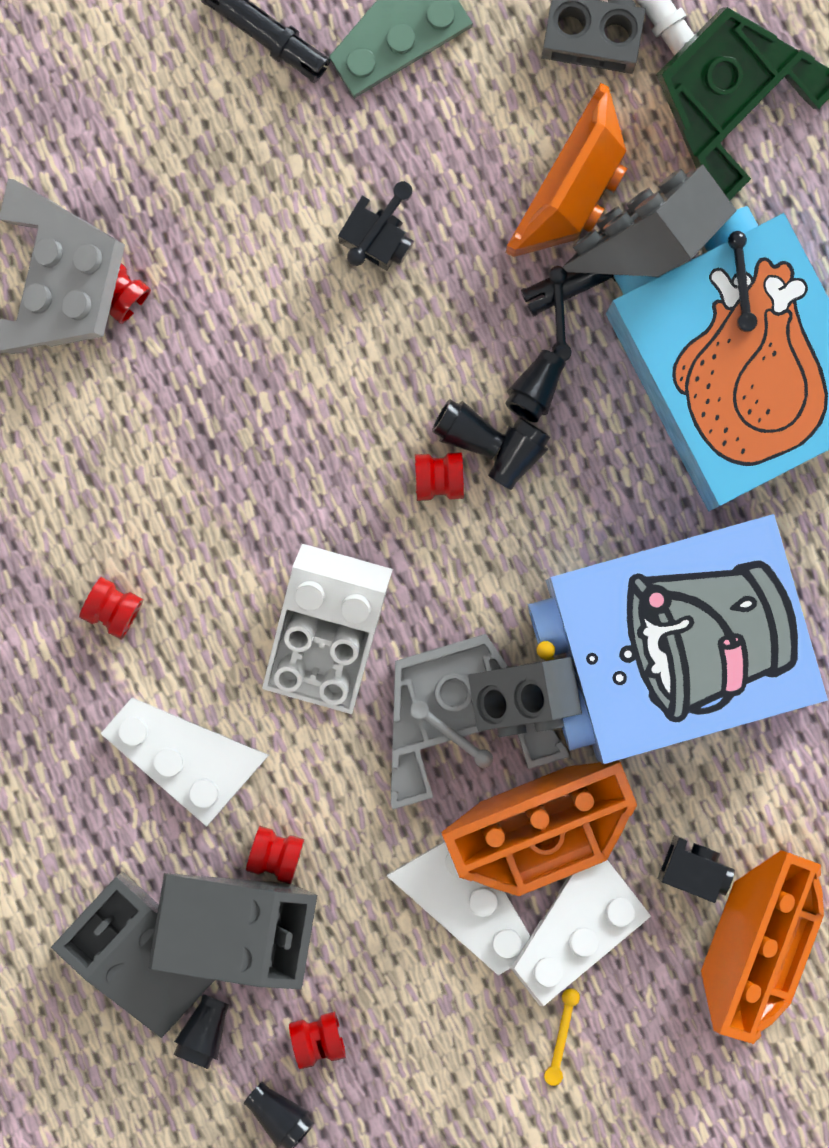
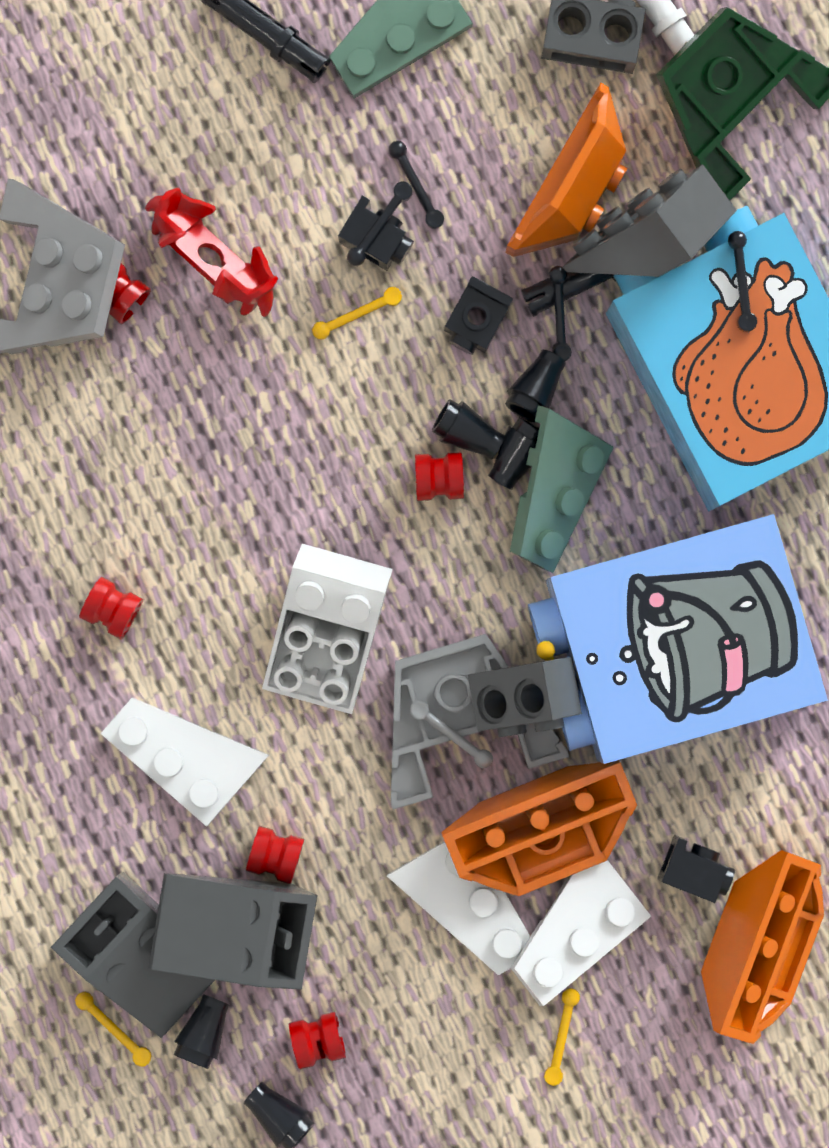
(141, 1055): none -> yellow hinge
(182, 228): none -> red piece
(391, 297): none -> yellow hinge
(434, 217): none -> black hinge
(482, 297): none -> black brick
(559, 486): none -> sand green wing

